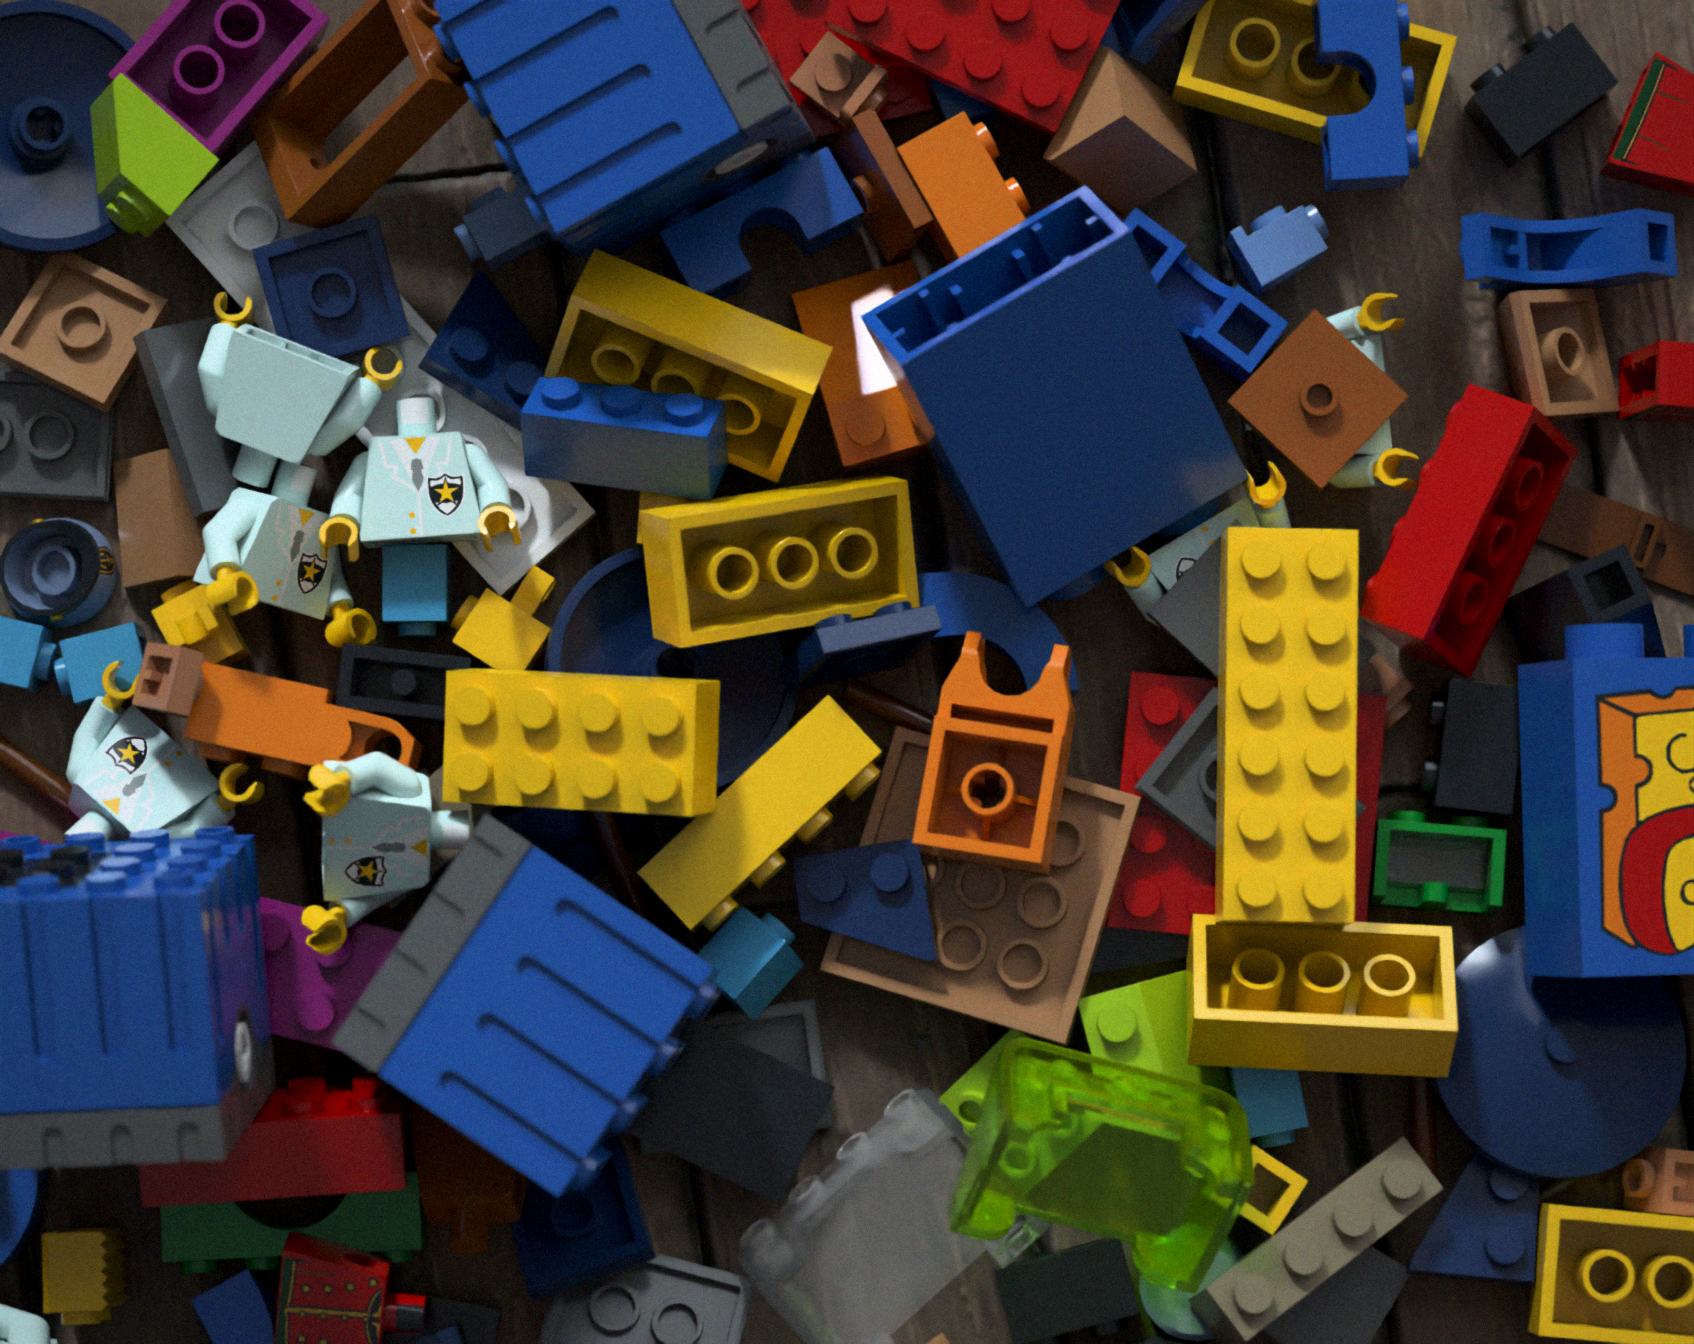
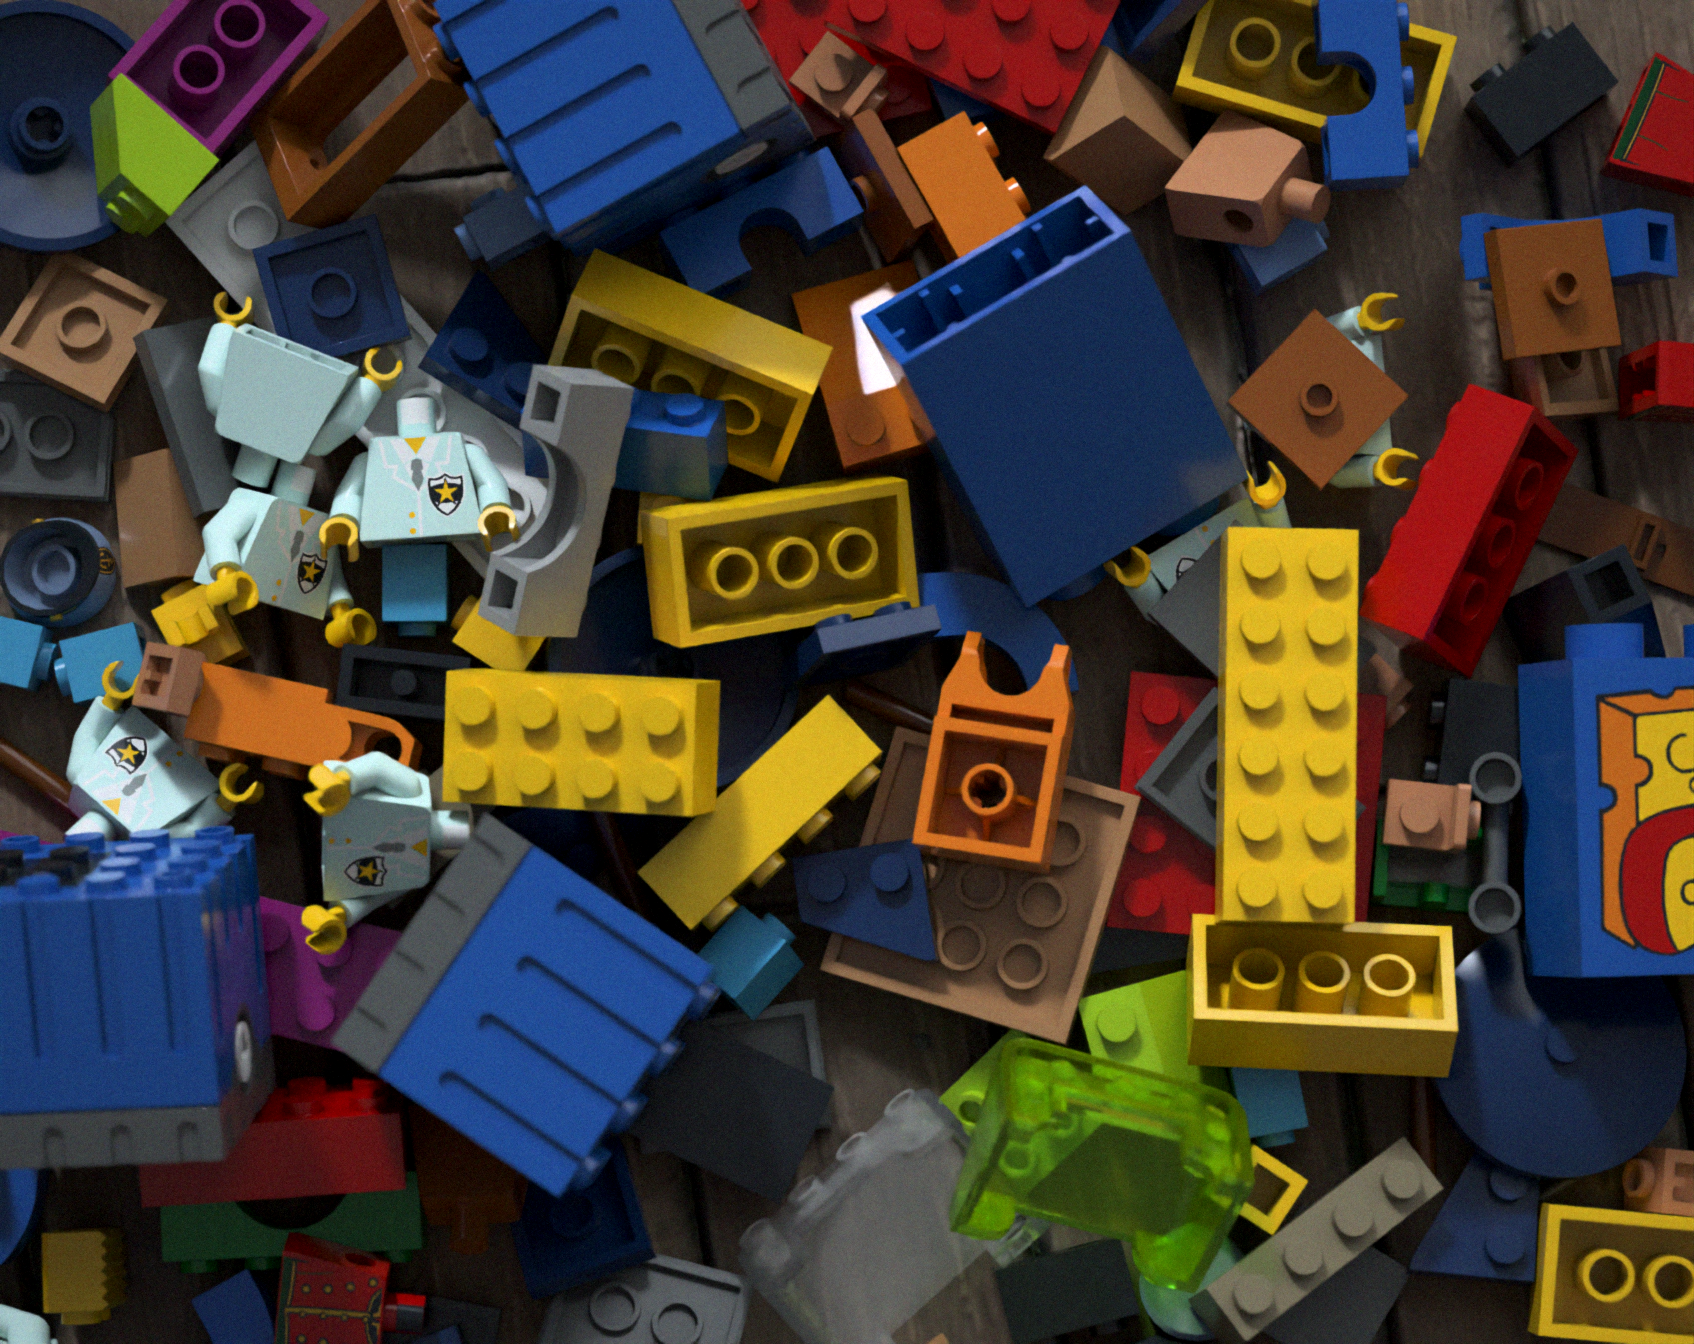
(545, 574): none -> light grey arch
(1212, 317): blue arch -> none
(1244, 185): none -> nougat torso
(1429, 816): none -> nougat bracket
(1496, 784): none -> dark grey bar
(1552, 289): none -> dark orange plate

